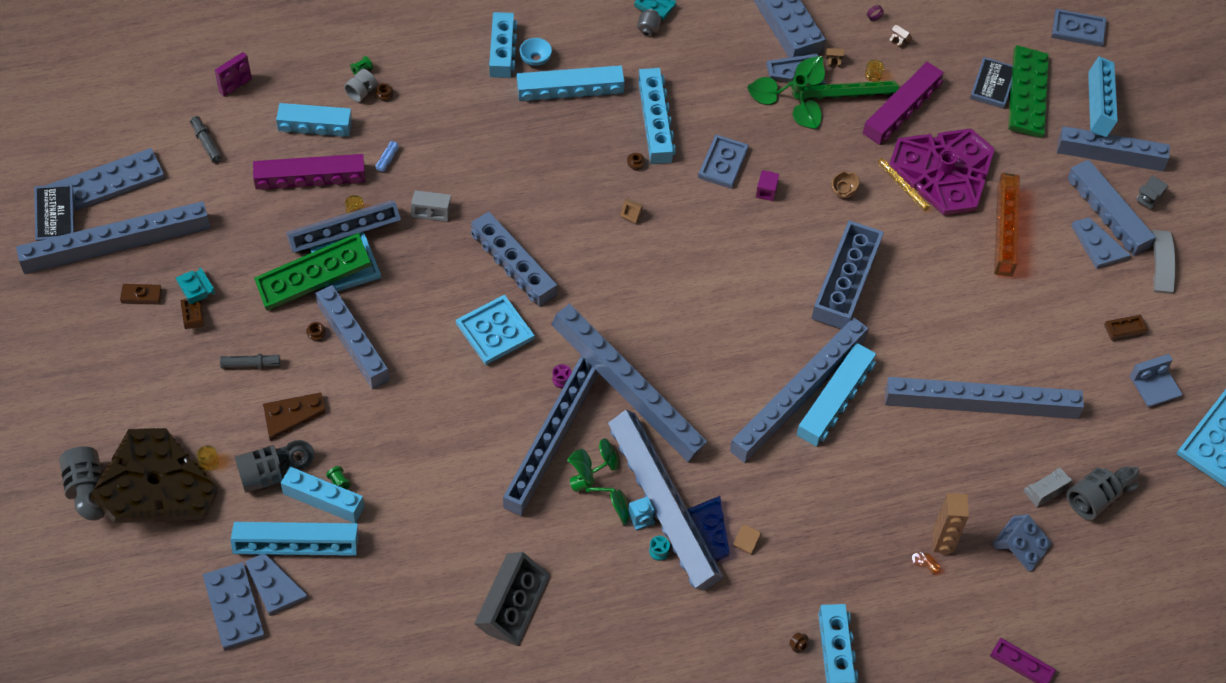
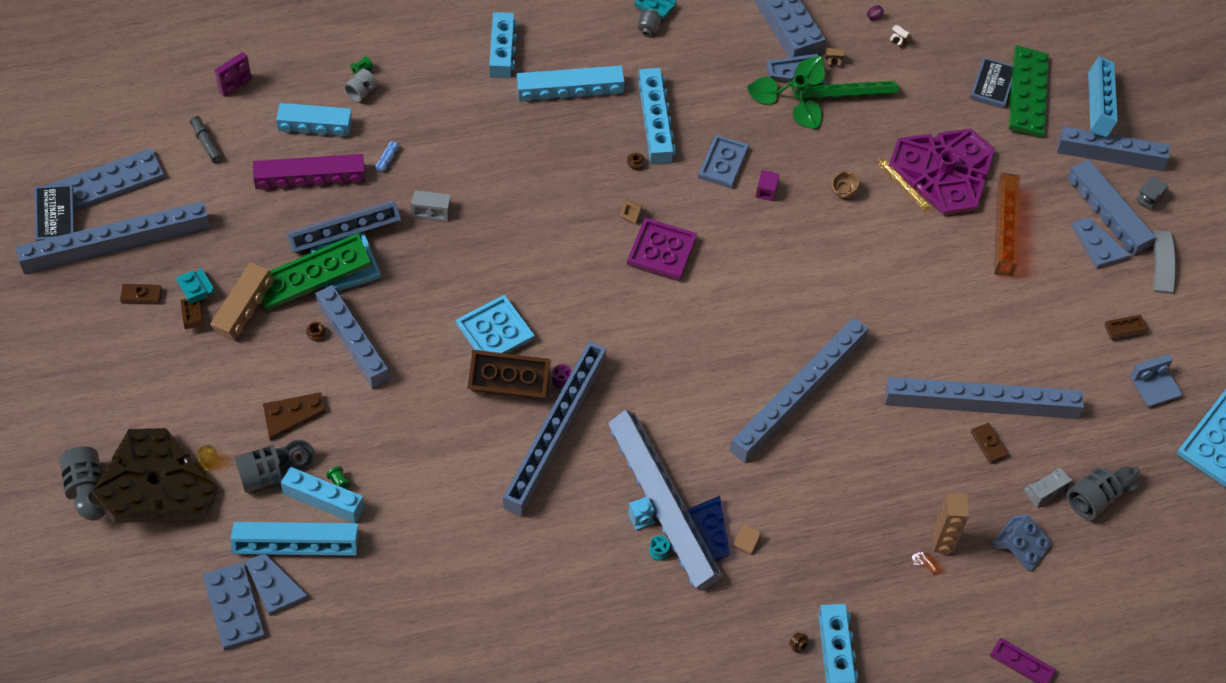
(242, 301): none -> medium nougat brick
(250, 361): dark grey pin -> none
(353, 203): clear yellow wheel -> none
(384, 91): reddish brown plate -> none
(509, 374): none -> reddish brown brick
(511, 249): sand blue brick -> none
(512, 598): dark grey slope -> none
(538, 47): medium azure piece -> none
(585, 479): green plant -> none
(628, 382): sand blue brick -> none
(662, 249): none -> magenta plate
(836, 395): medium azure brick -> none
(847, 275): sand blue brick -> none
(874, 70): clear yellow wheel -> none
(903, 103): magenta brick -> none
(989, 443): none -> reddish brown plate
(1079, 27): sand blue tile -> none

